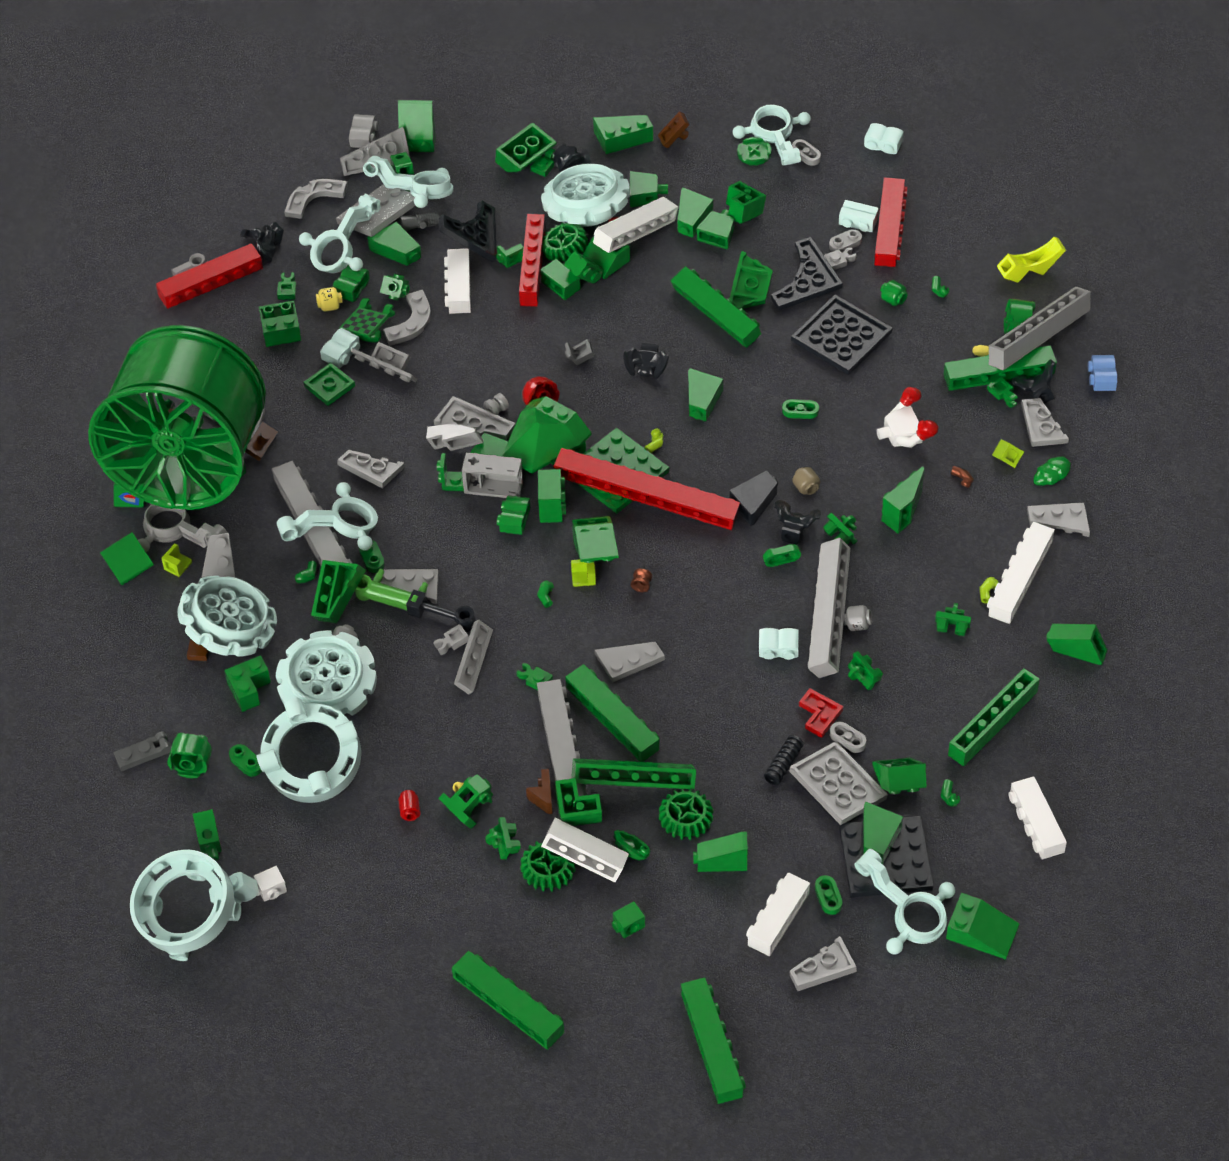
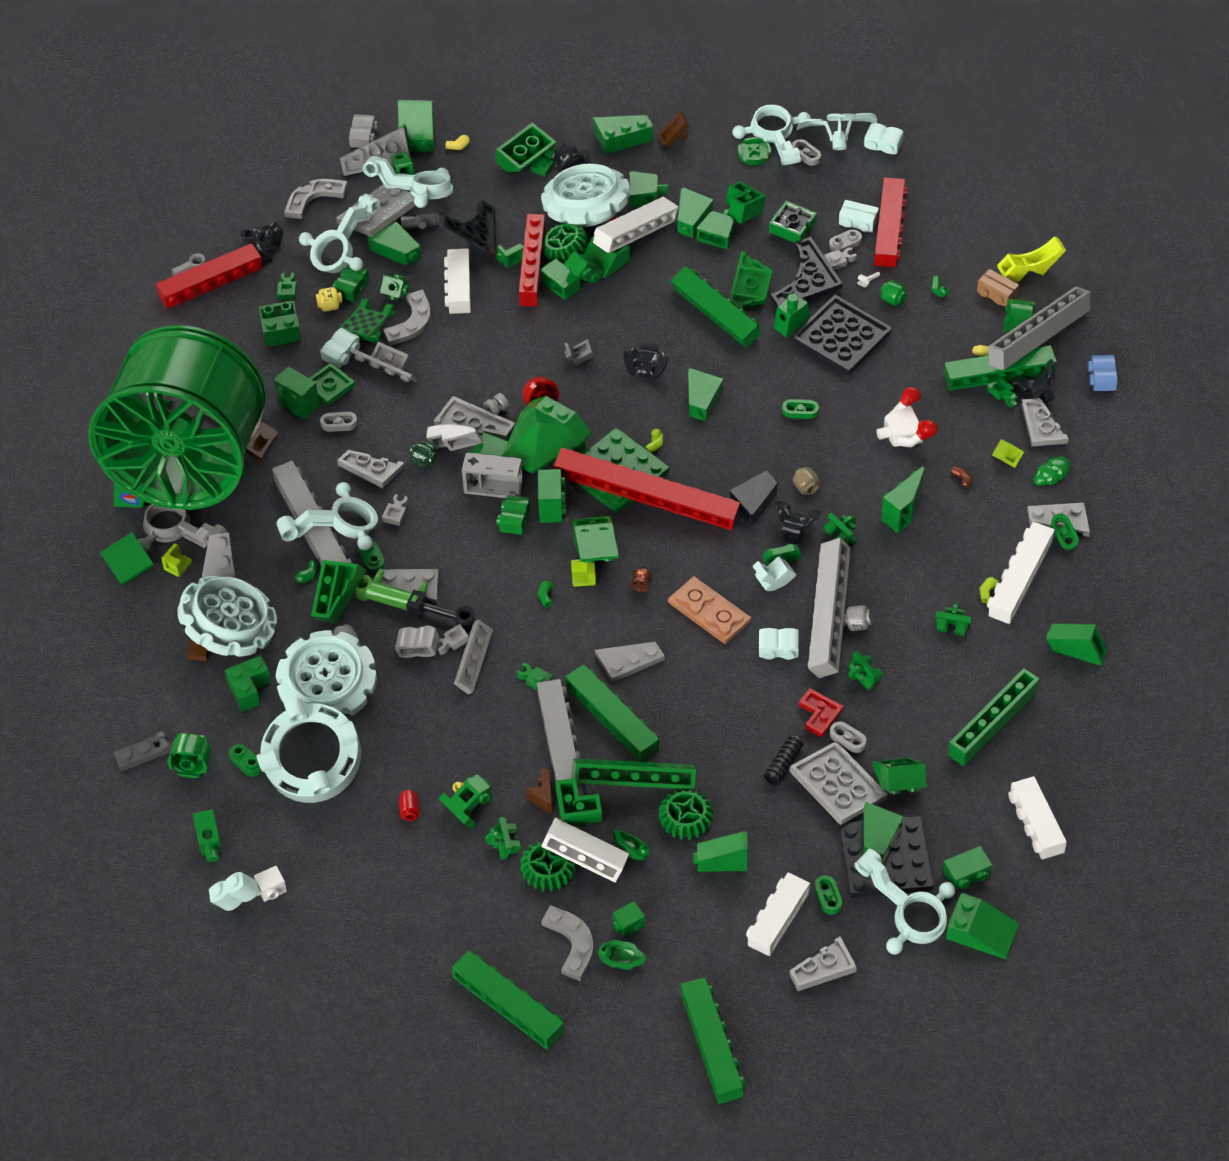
(147, 904): light aqua piece -> none
(296, 393): none -> green brick
(338, 421): none -> light grey plate
(395, 512): none -> light grey plate
(417, 642): none -> light grey brick
(422, 454): none -> clear green head
(450, 480): green bracket -> none
(459, 144): none -> light yellow arm
(578, 935): none -> light grey plate
(621, 955): none -> green arm
(709, 610): none -> nougat piece
(775, 574): none -> light aqua brick
(791, 315): none -> green torso
(792, 222): none -> piece
(839, 138): none -> light aqua plant
(864, 281): none -> white hand
(947, 795): green arm -> none
(967, 868): none -> green brick
(997, 287): none -> medium nougat brick
(1064, 532): none -> green plate

